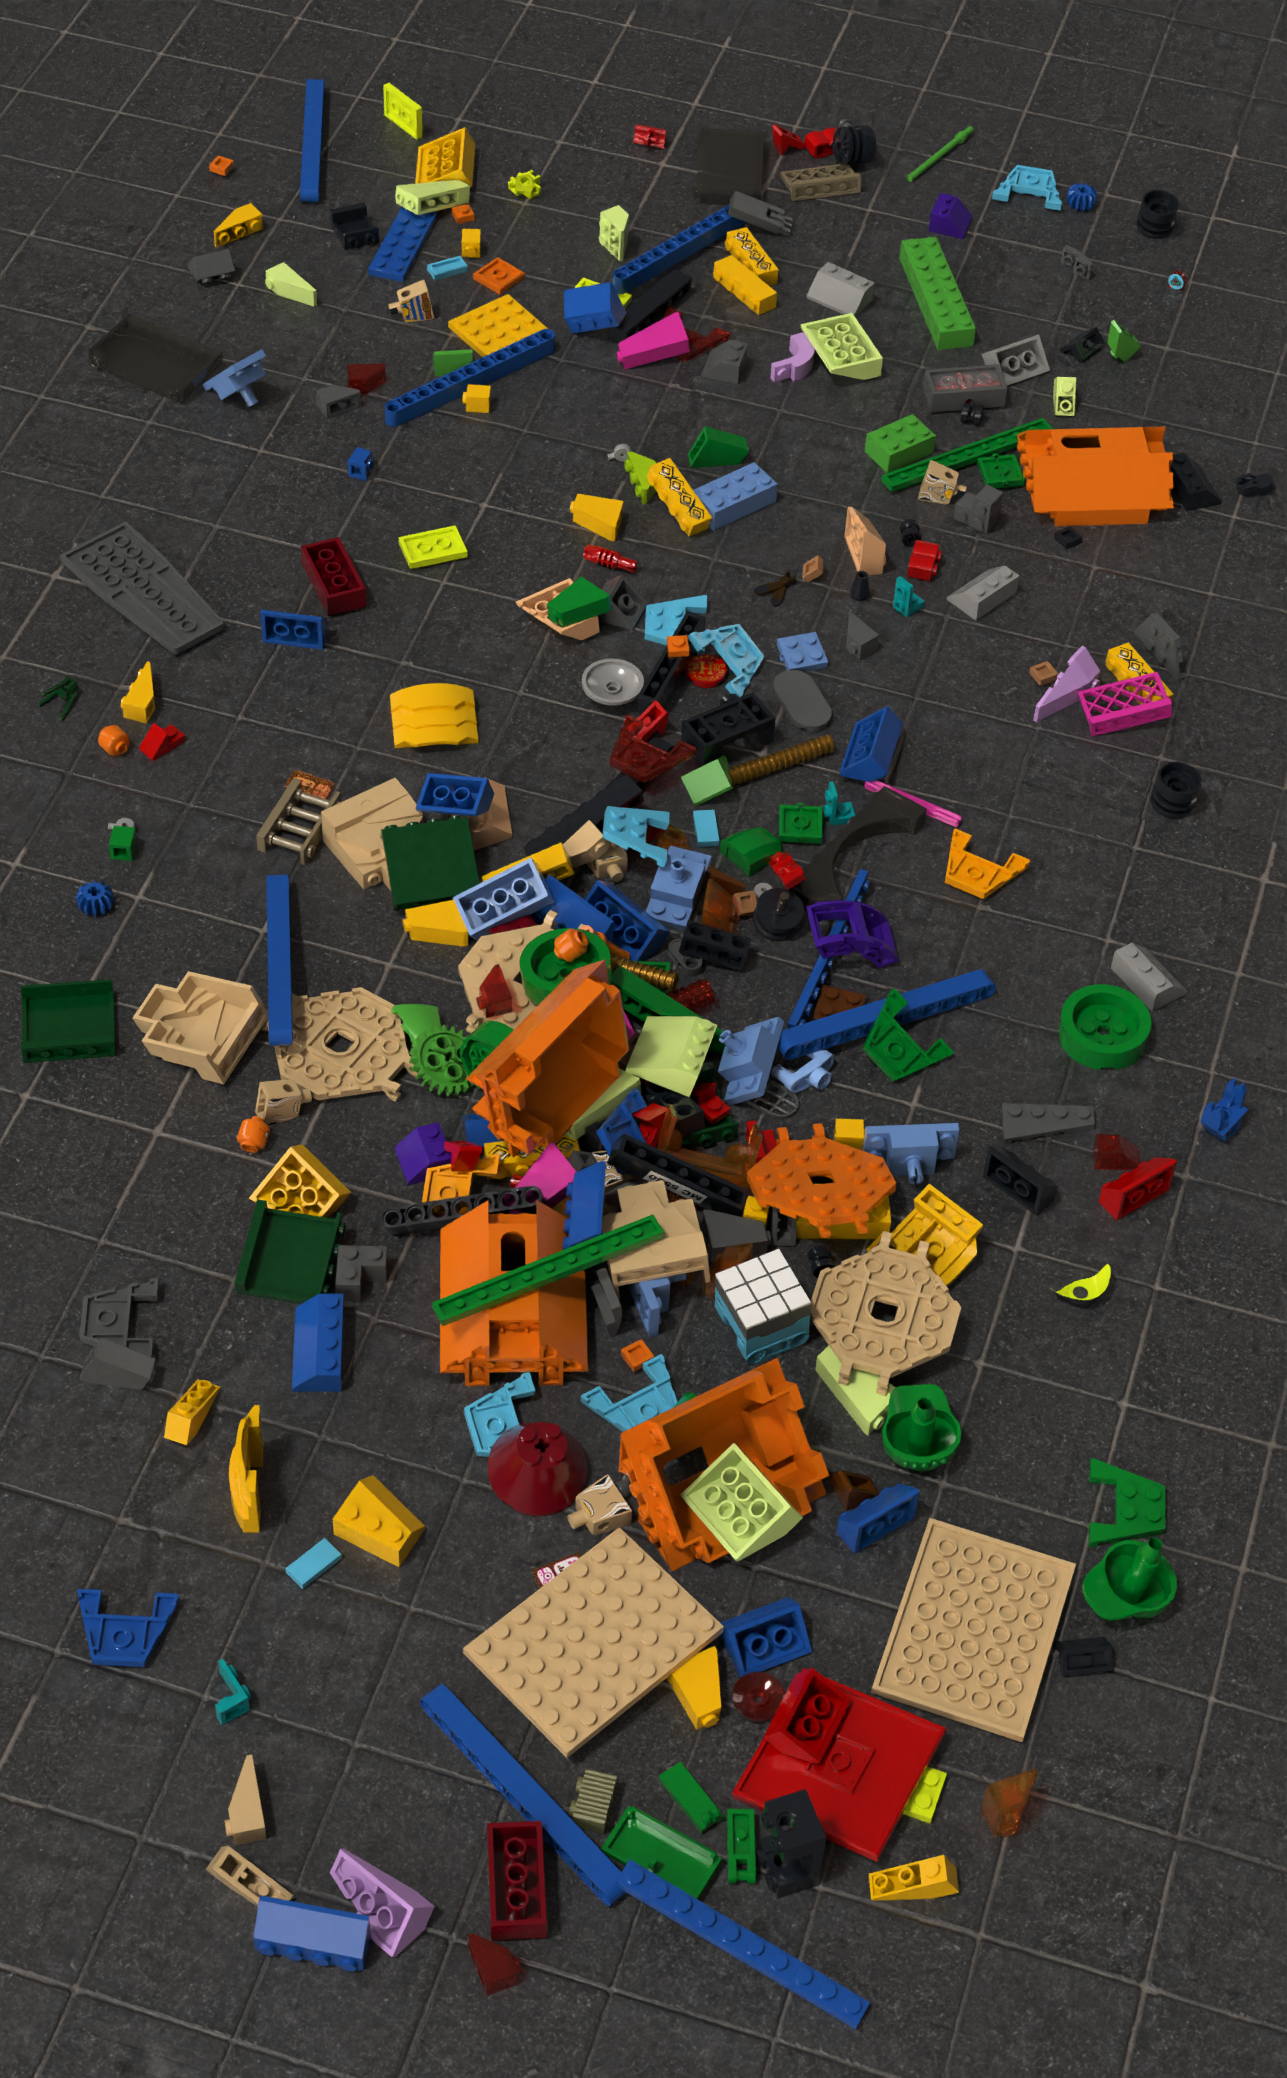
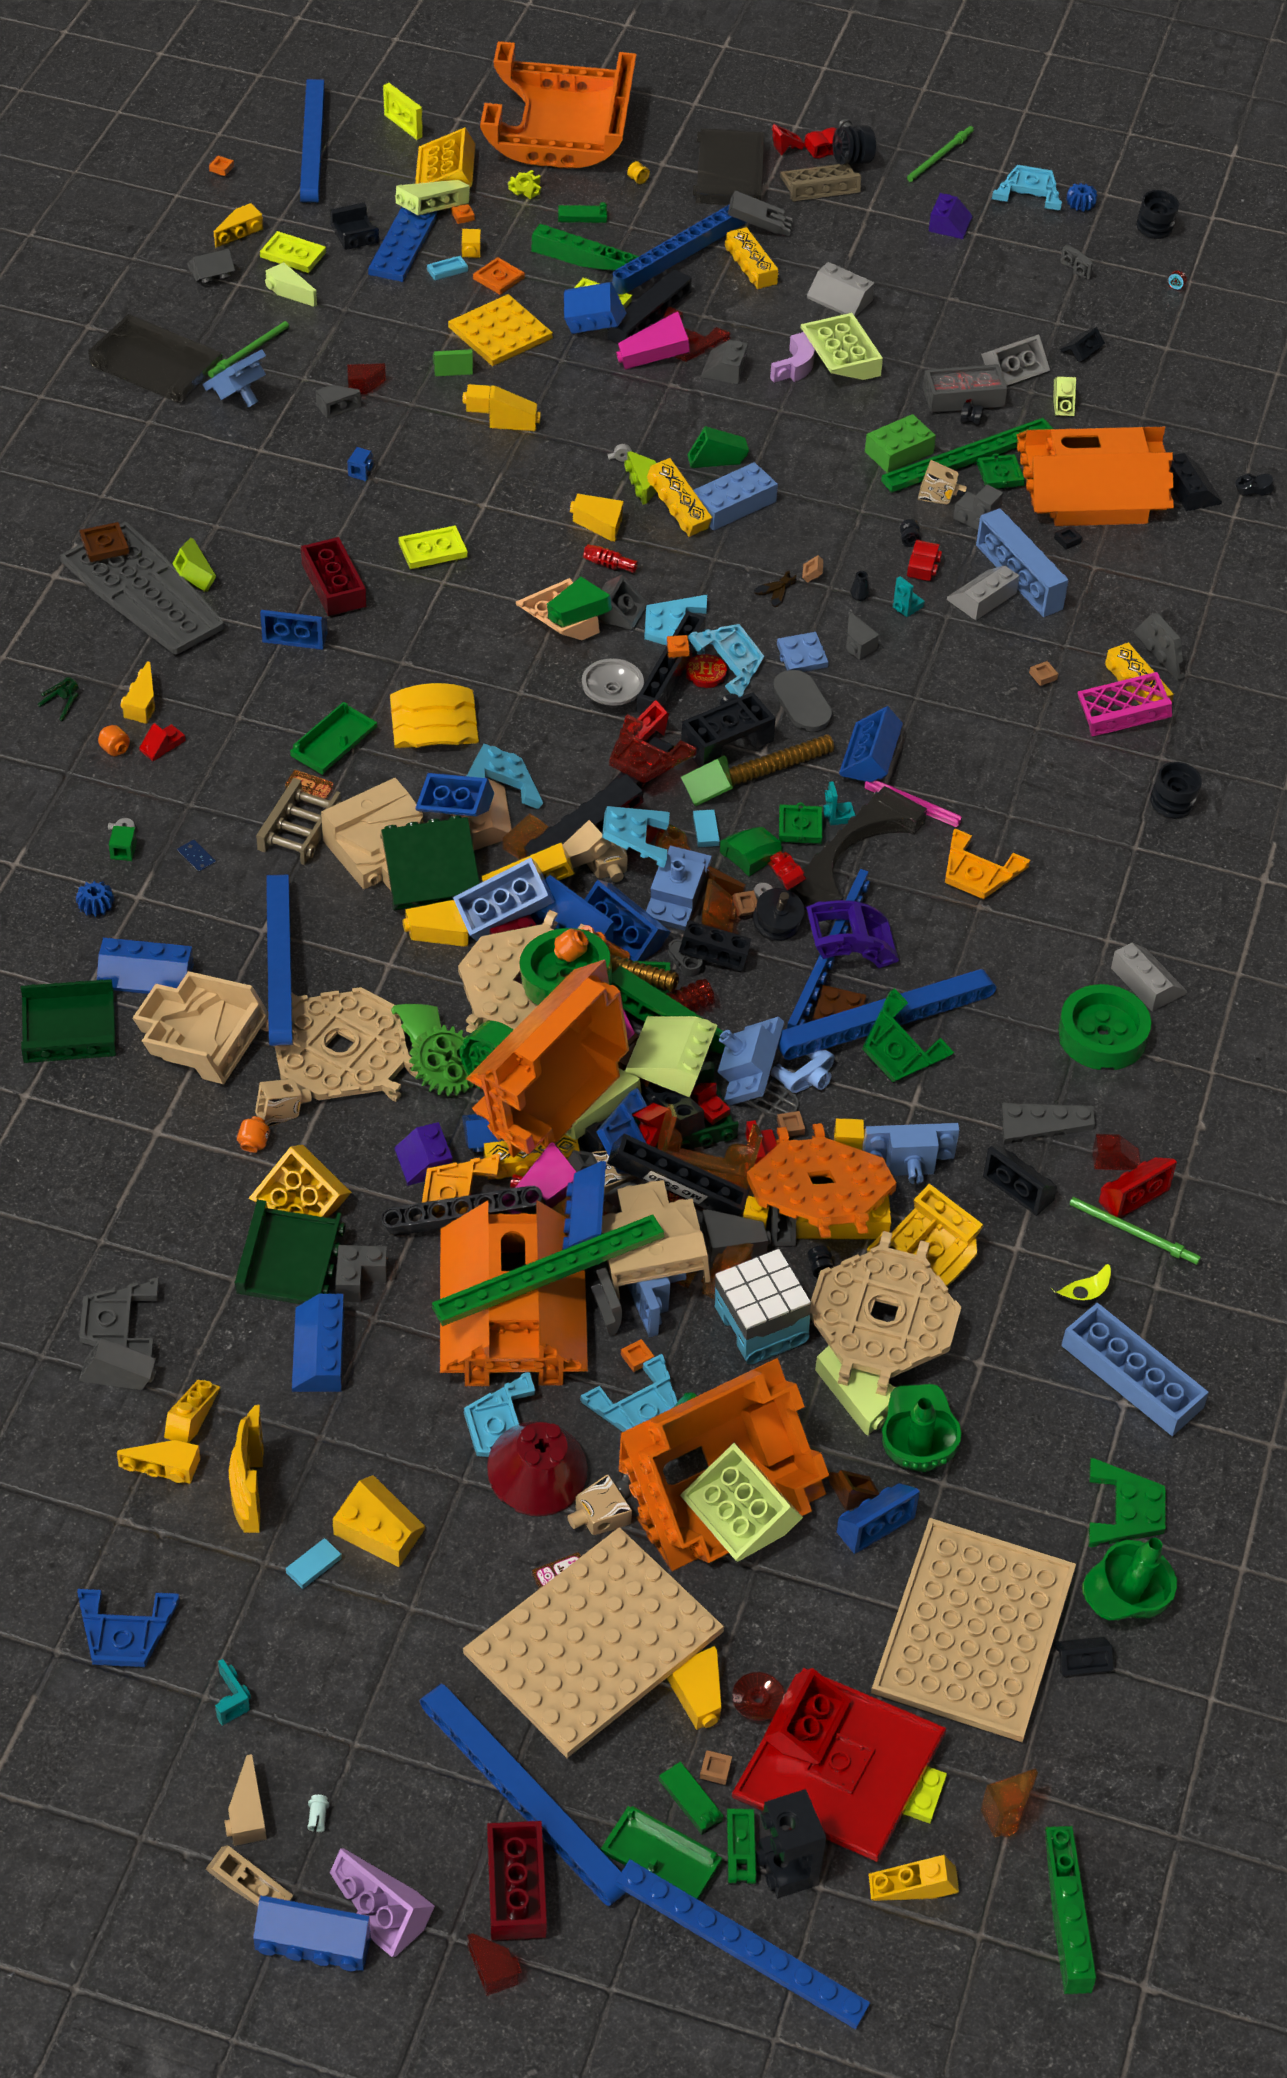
(104, 542): none -> reddish brown plate
(141, 964): none -> blue slope
(164, 1459): none -> yellow slope
(193, 566): none -> lime slope
(196, 855): none -> dark blue sticker
(226, 363): none -> bright green bar
(293, 251): none -> neon yellow plate
(318, 1806): none -> light aqua pin
(332, 738): none -> green container
(413, 303): torso -> none
(464, 1155): red slope -> none
(476, 373): blue beam -> none
(494, 994): clear red slope -> none
(506, 769): none -> medium azure wing
(512, 411): none -> yellow slope
(521, 834): none -> clear orange slope
(562, 117): none -> orange slope
(577, 250): none -> green slope
(583, 214): none -> green hinge
(594, 1800): olive brick -> none
(614, 231): yellowish green slope -> none
(638, 172): none -> yellow wheel
(650, 136): red hips -> none
(716, 1767): none -> medium nougat plate
(745, 285): yellow brick -> none
(766, 1637): blue slope -> none
(793, 1123): none -> medium nougat plate
(864, 543): light nougat wedge -> none
(937, 293): bright green brick -> none
(1008, 546): none -> medium blue brick
(1069, 1912): none -> green slope
(1079, 676): lavender wedge -> none
(1122, 342): bright green slope -> none
(1134, 1369): none -> medium blue brick
(1176, 1250): none -> bright green bar
(1227, 1115): blue piece -> none

